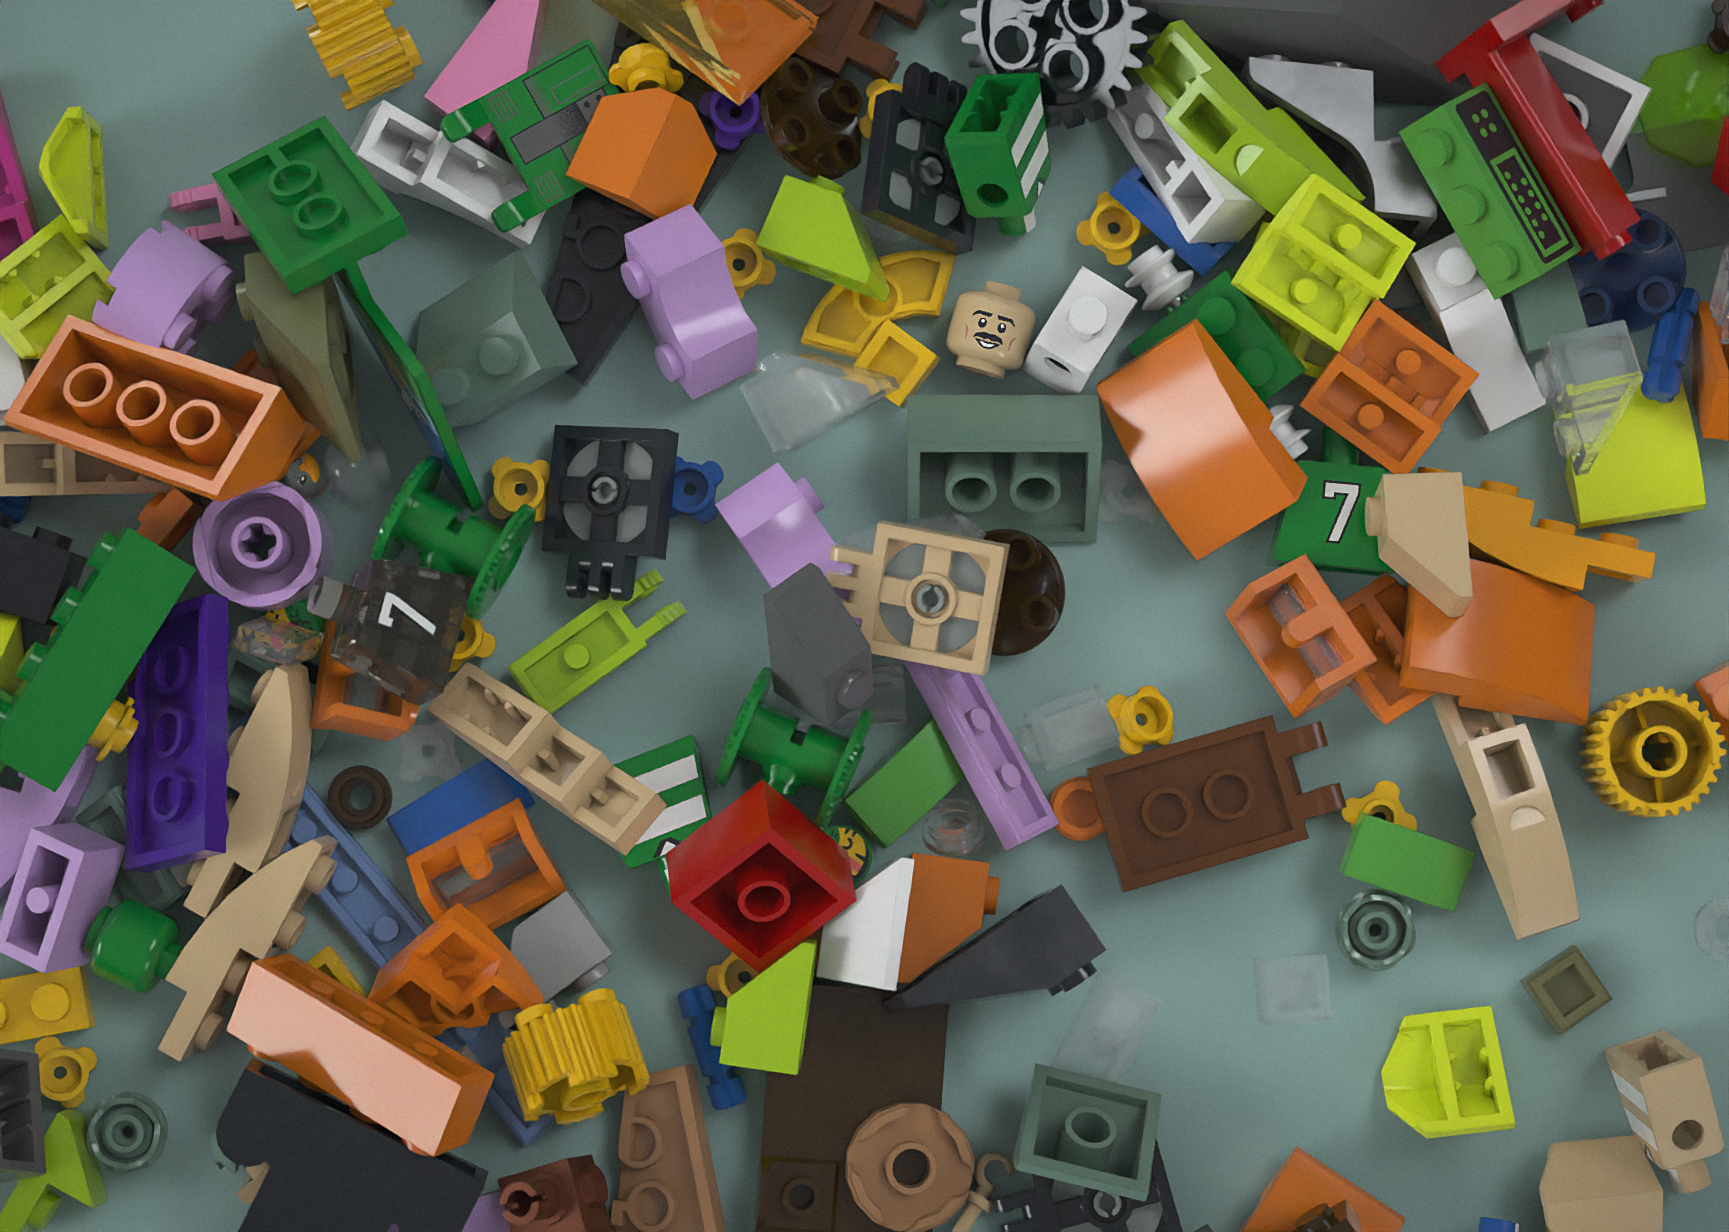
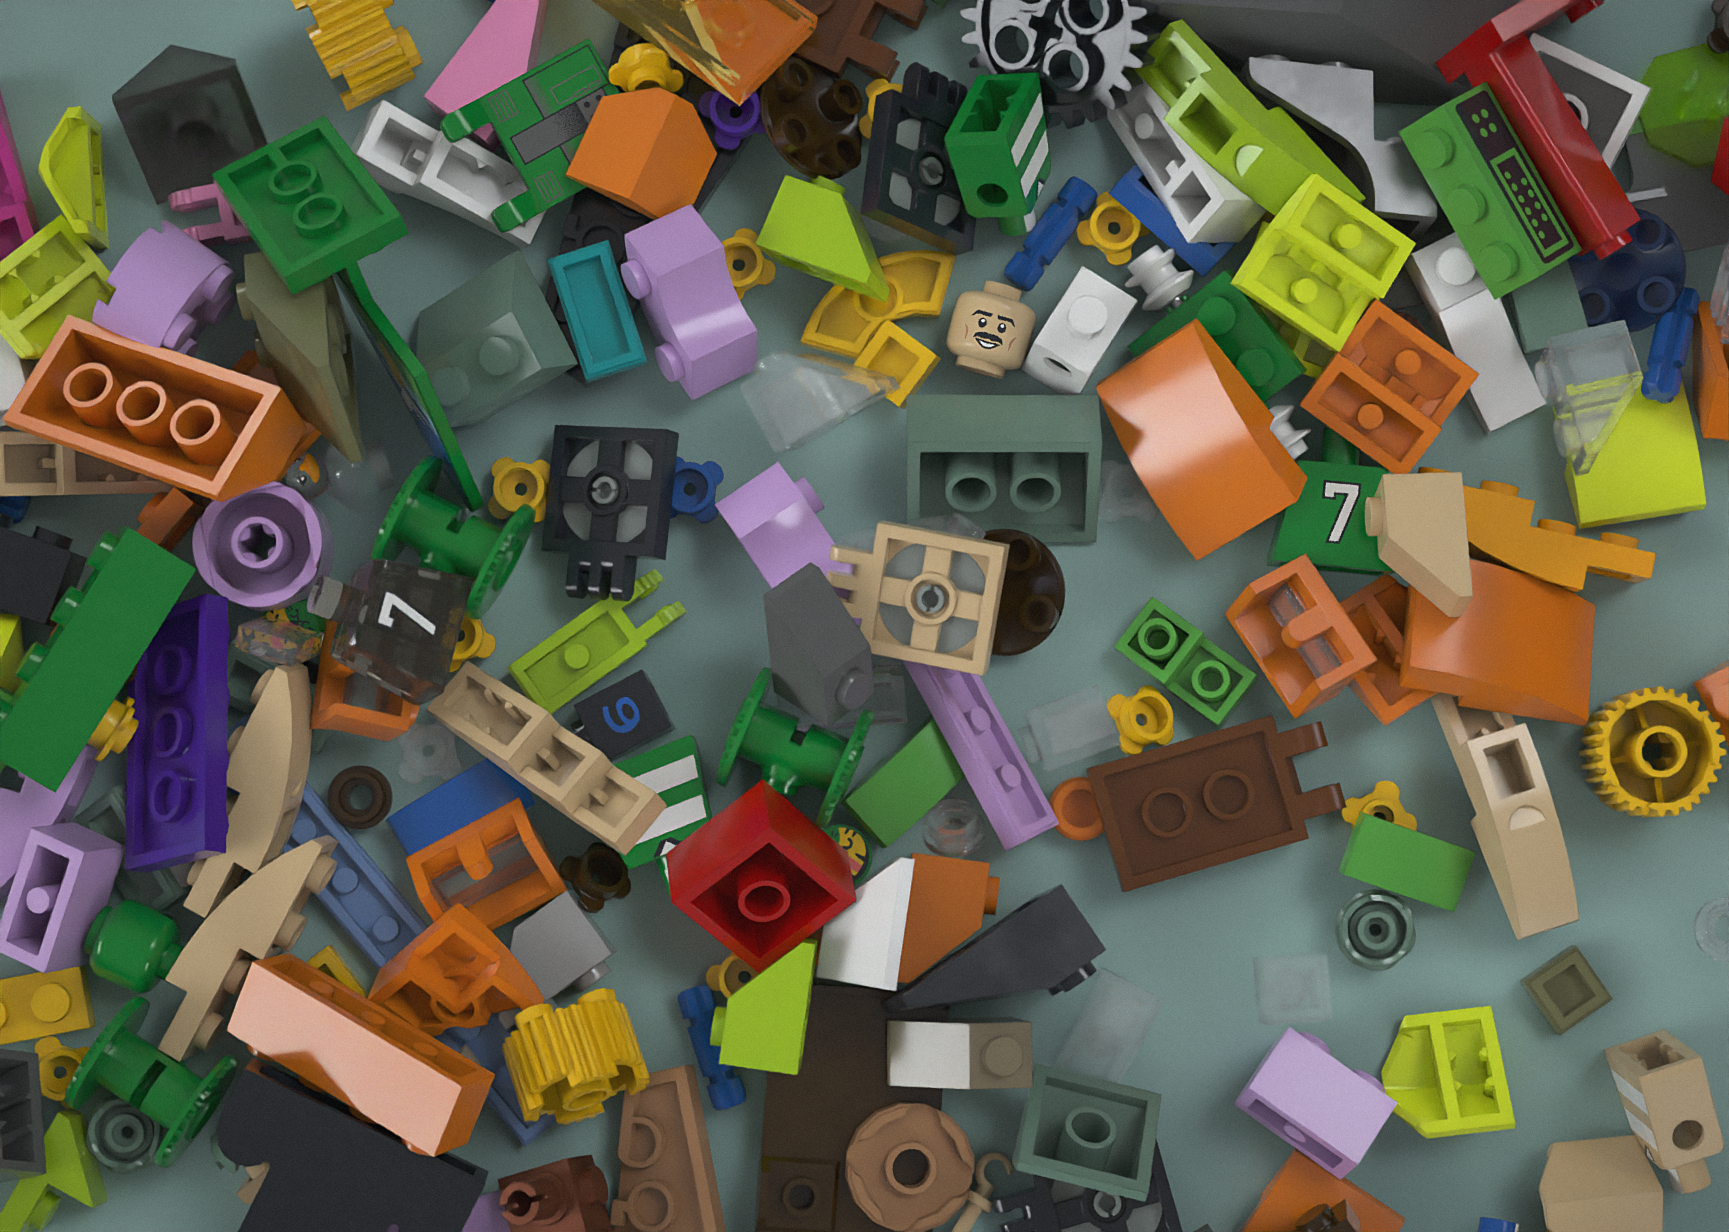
(150, 1081): none -> green hose
(187, 118): none -> clear smoke slope
(597, 311): none -> teal tile
(606, 866): none -> dark brown plate
(622, 716): none -> black brick
(960, 1053): none -> dark tan slope
(1050, 234): none -> blue axle
(1186, 662): none -> bright green slope
(1316, 1102): none -> lavender brick

